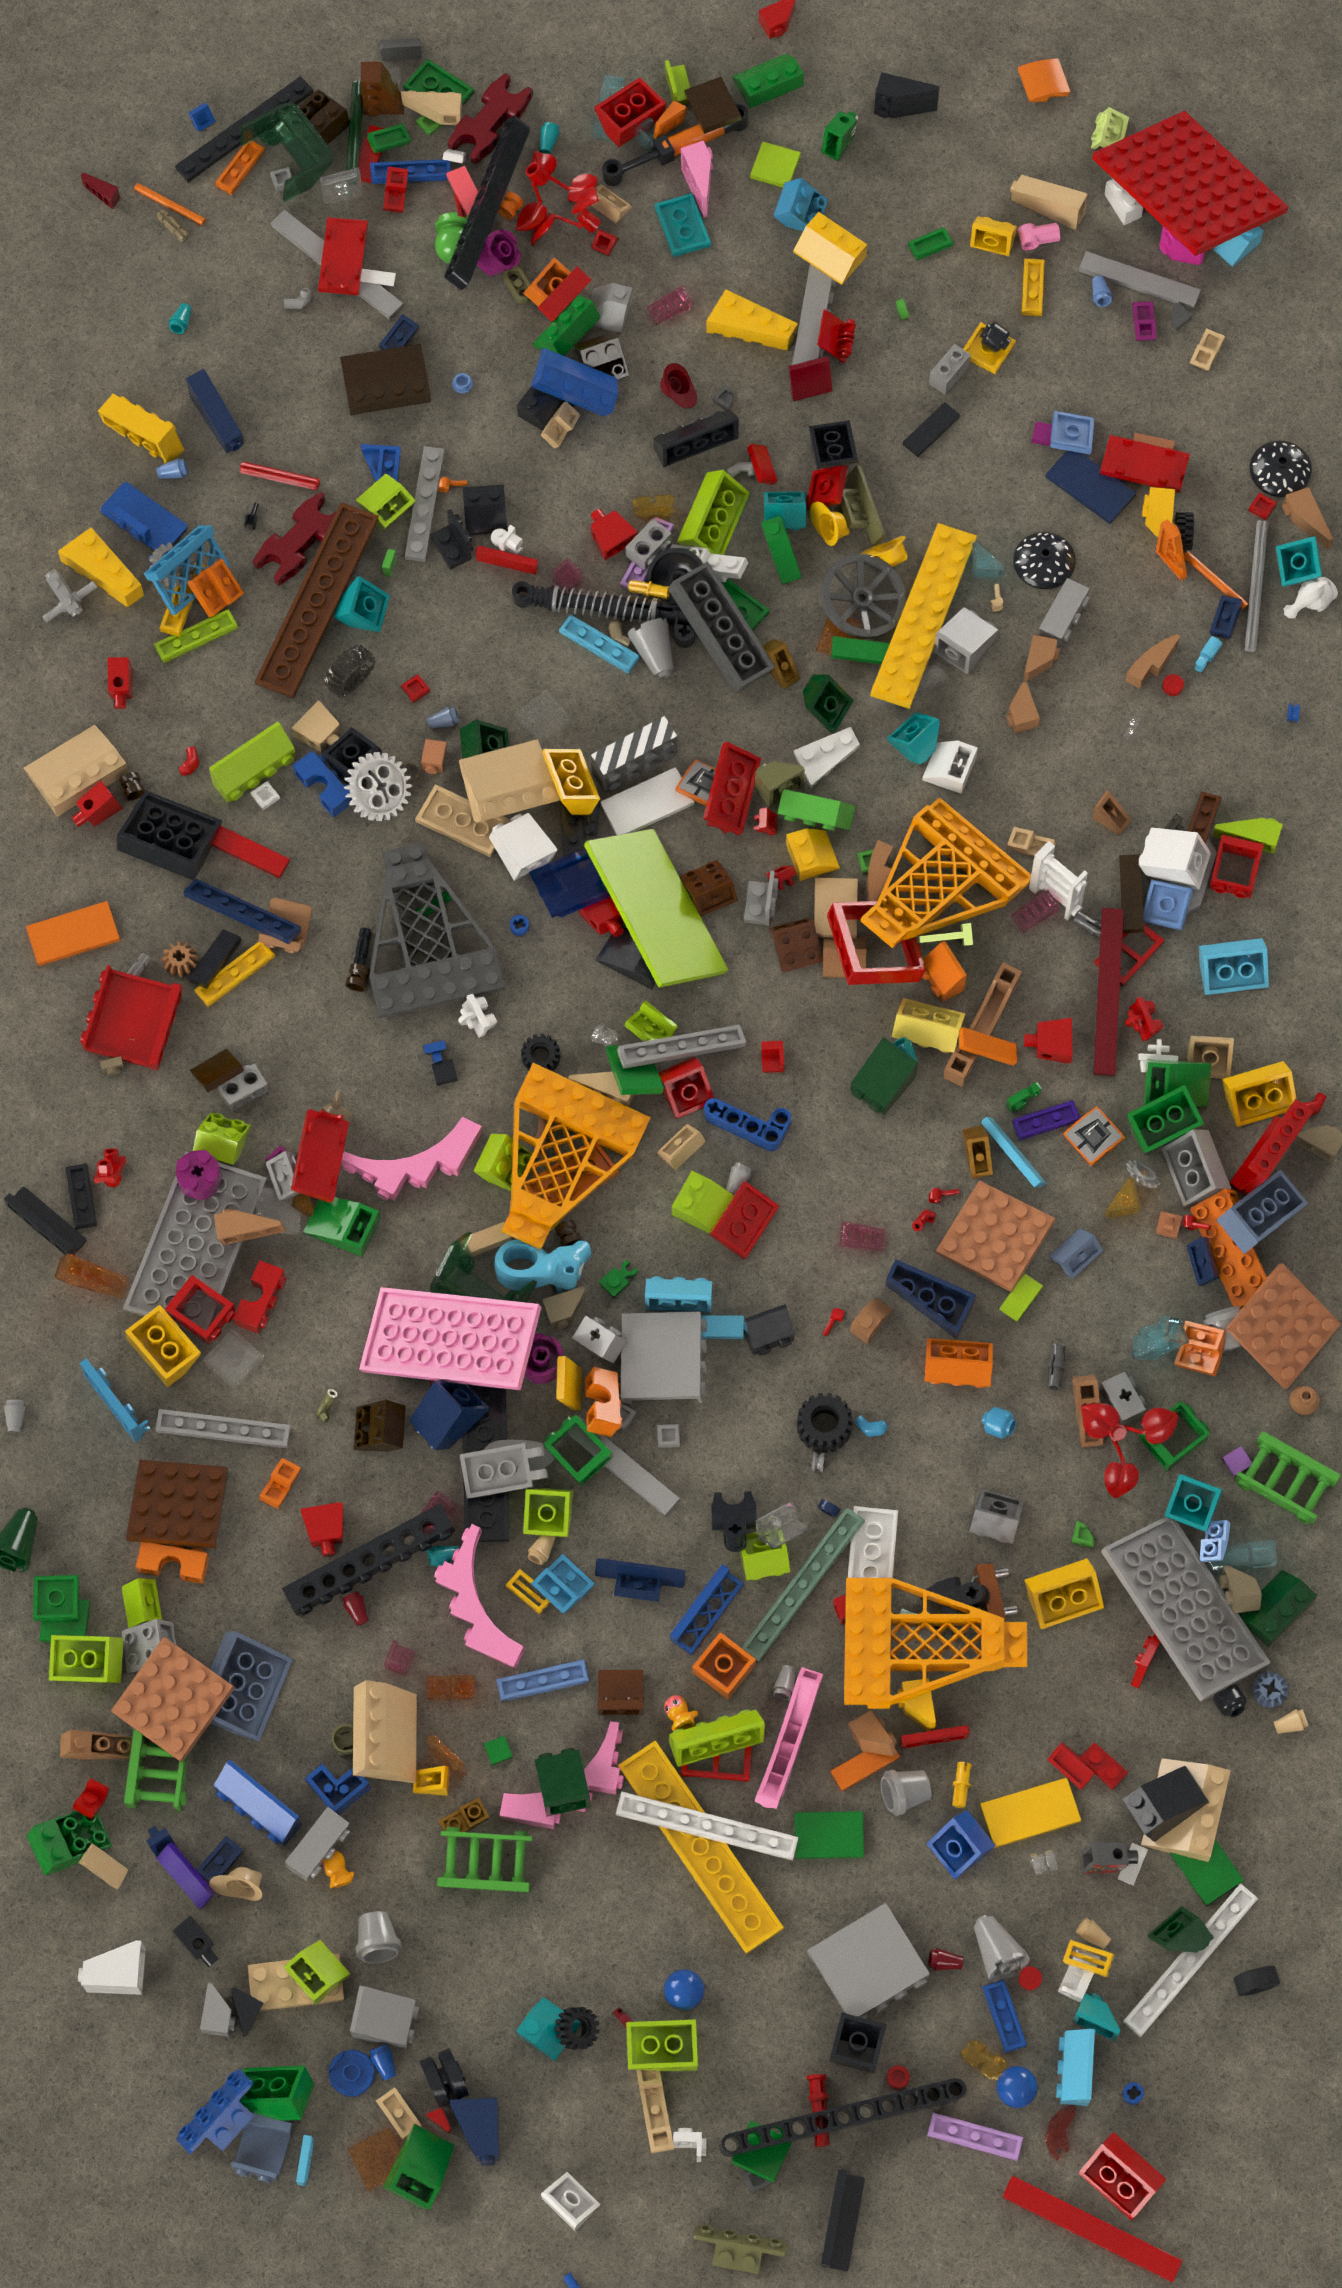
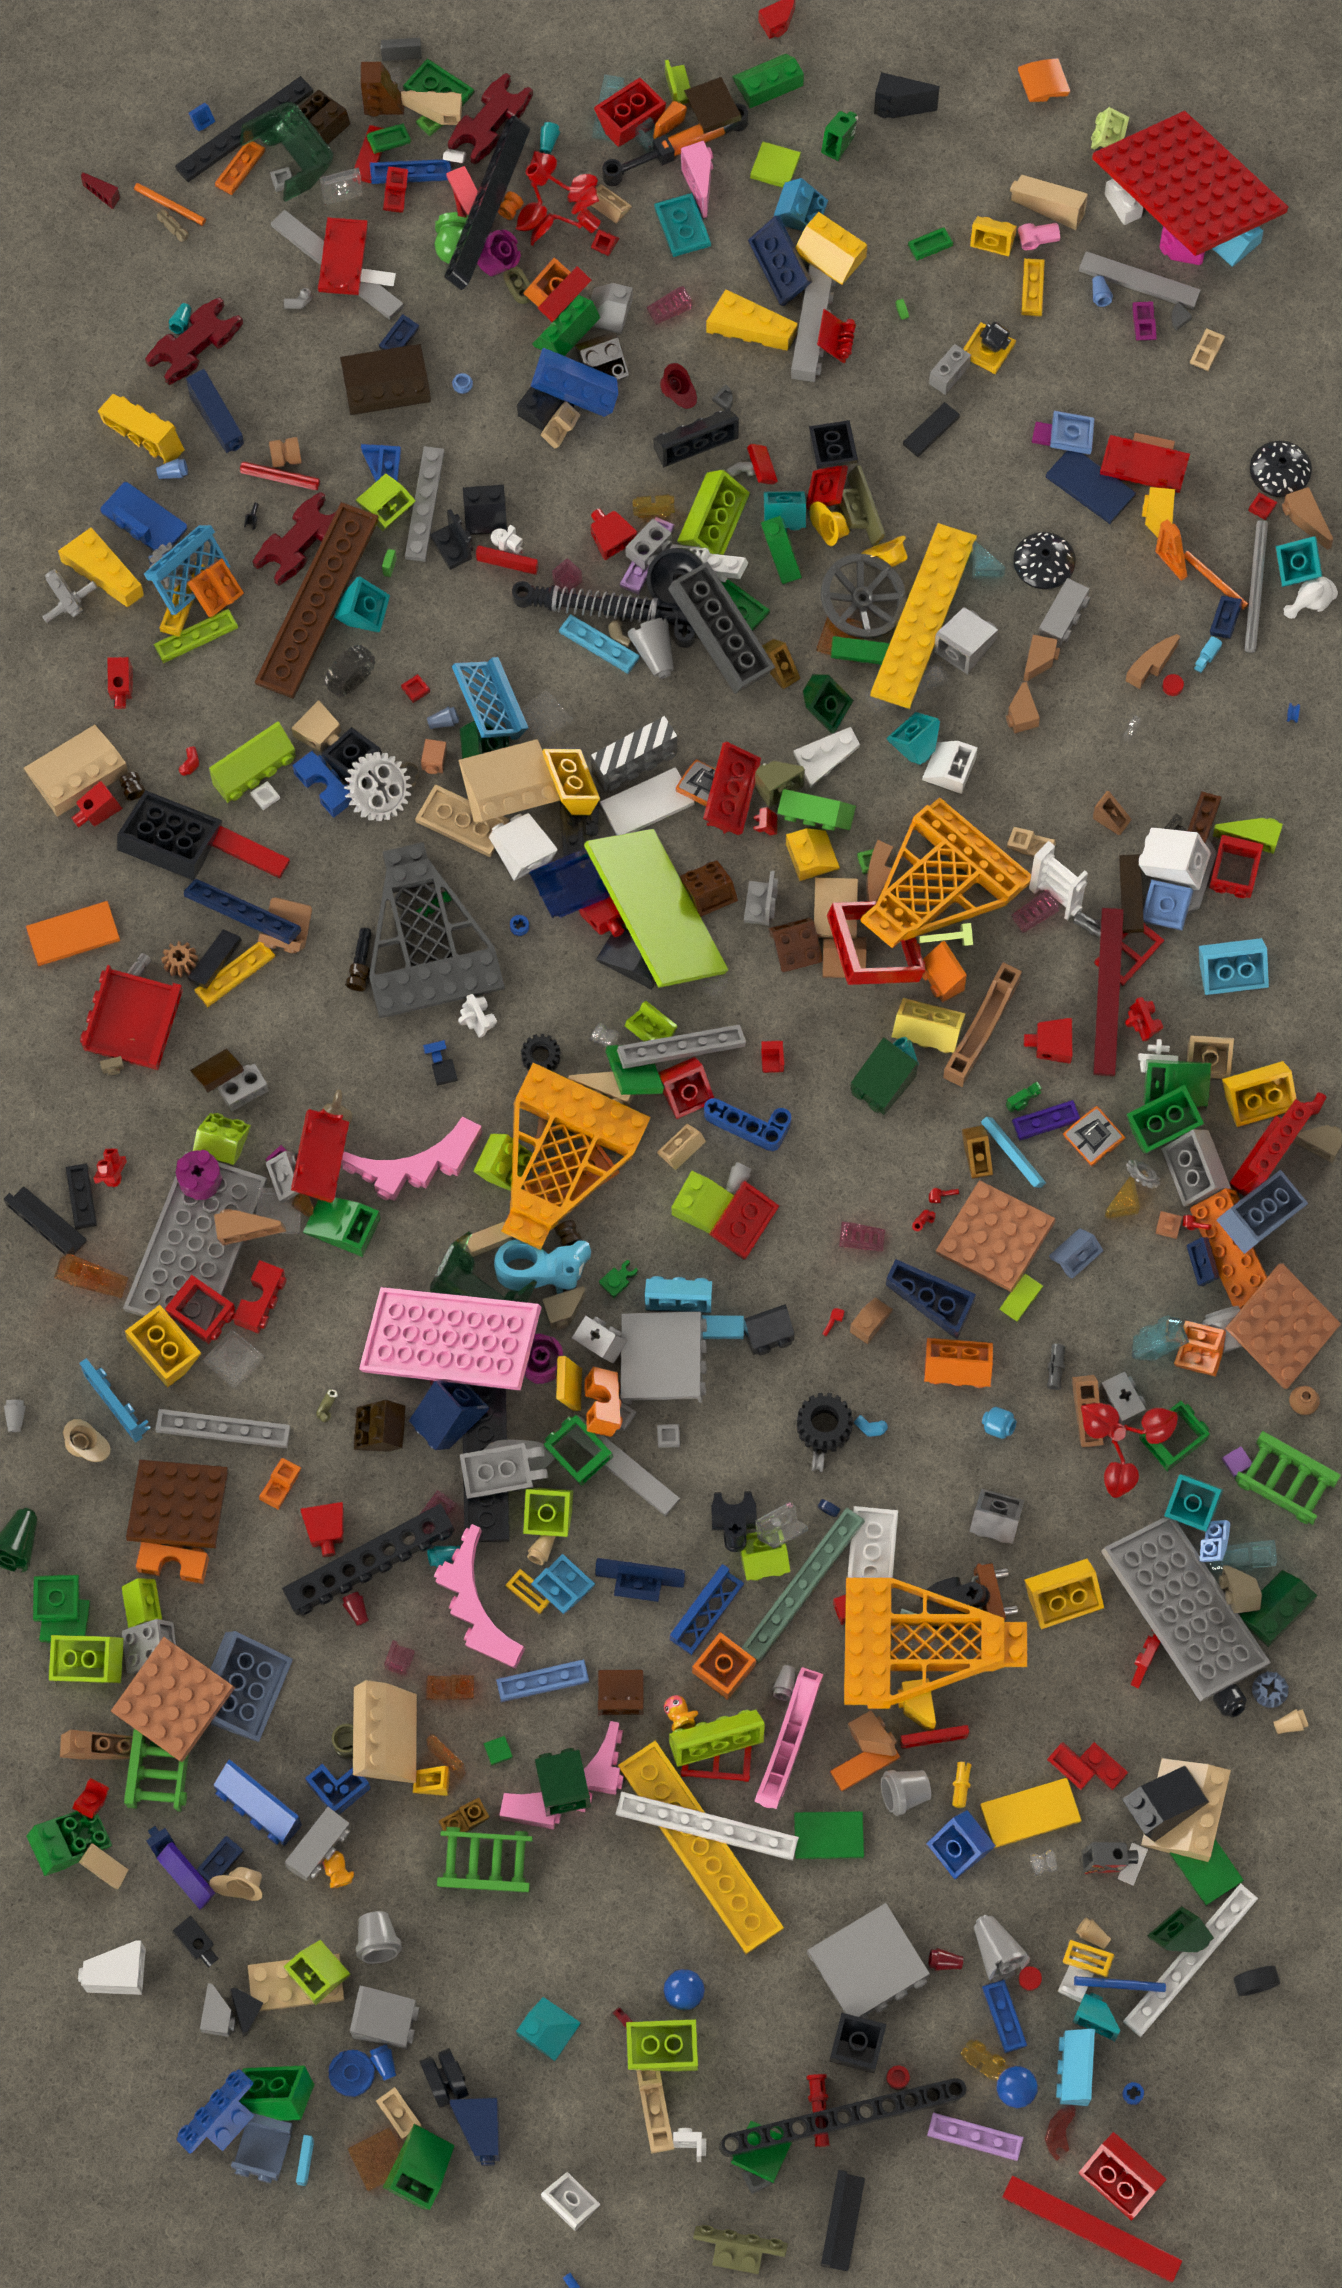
(85, 1441): none -> tan piece
(204, 331): none -> dark red piece
(285, 452): none -> medium nougat wheel
(354, 126): dark green axle -> none
(439, 2118): red slope -> none
(445, 483): orange hand -> none
(501, 695): none -> dark azure fence
(588, 2028): black tyre -> none
(649, 589): yellow axle -> none
(779, 260): none -> dark blue tile
(784, 873): red tile -> none
(810, 378): dark red tile -> none
(987, 1046): orange tile -> none
(997, 603): tan hand -> none
(1082, 1536): bright green tile -> none
(1119, 1984): none -> blue bar
(1185, 523): black tyre -> none

